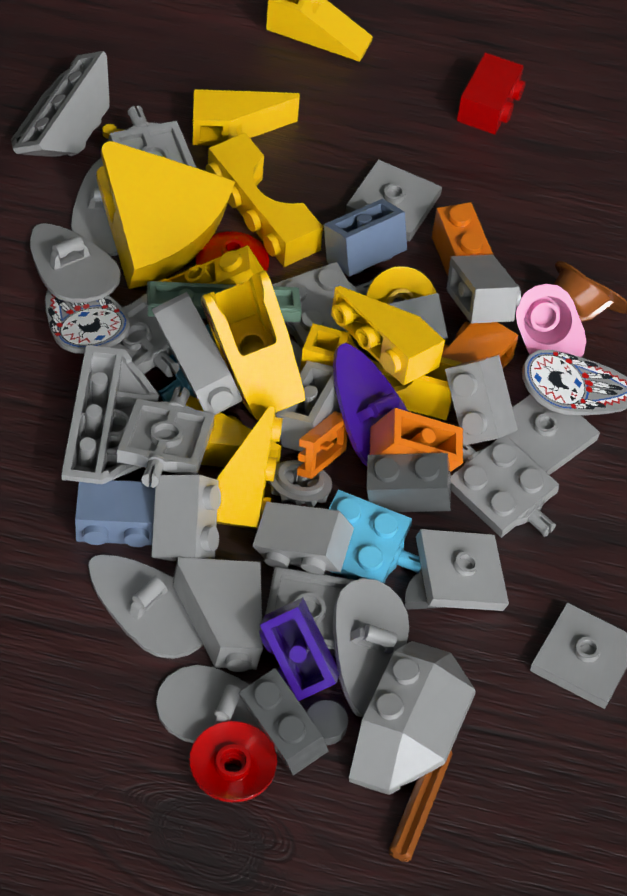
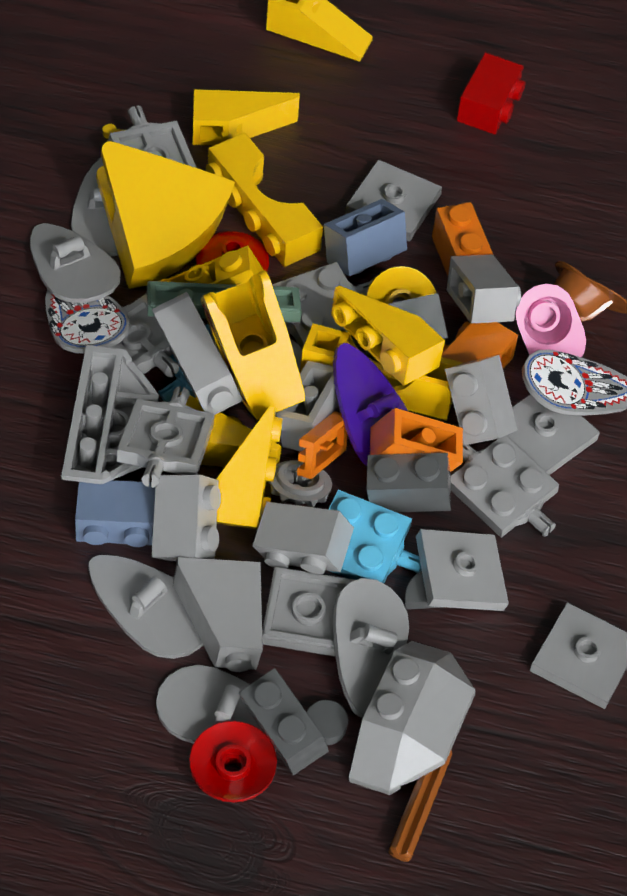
(67, 110): light grey wedge -> none
(299, 649): dark purple brick -> none

